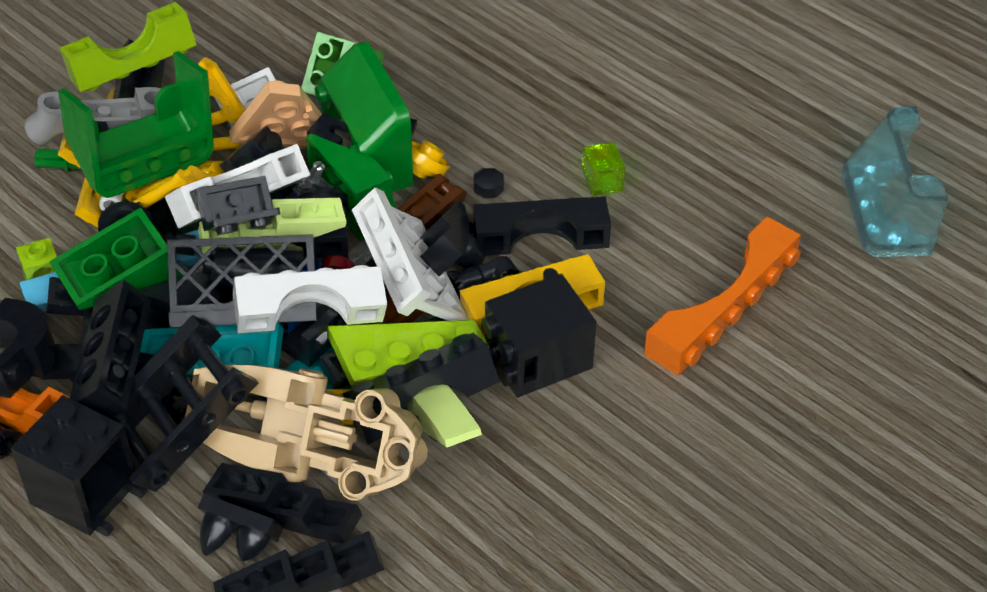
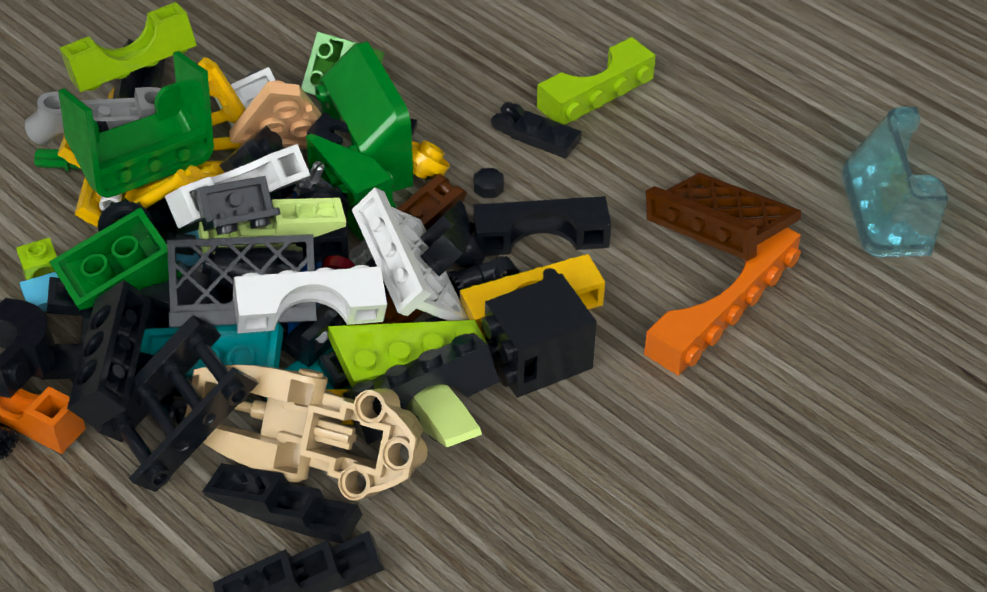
(76, 465): black container -> none
(222, 518): black tile -> none
(536, 130): none -> black hinge
(570, 97): none -> lime arch
(603, 169): clear neon green brick -> none
(718, 226): none -> reddish brown fence

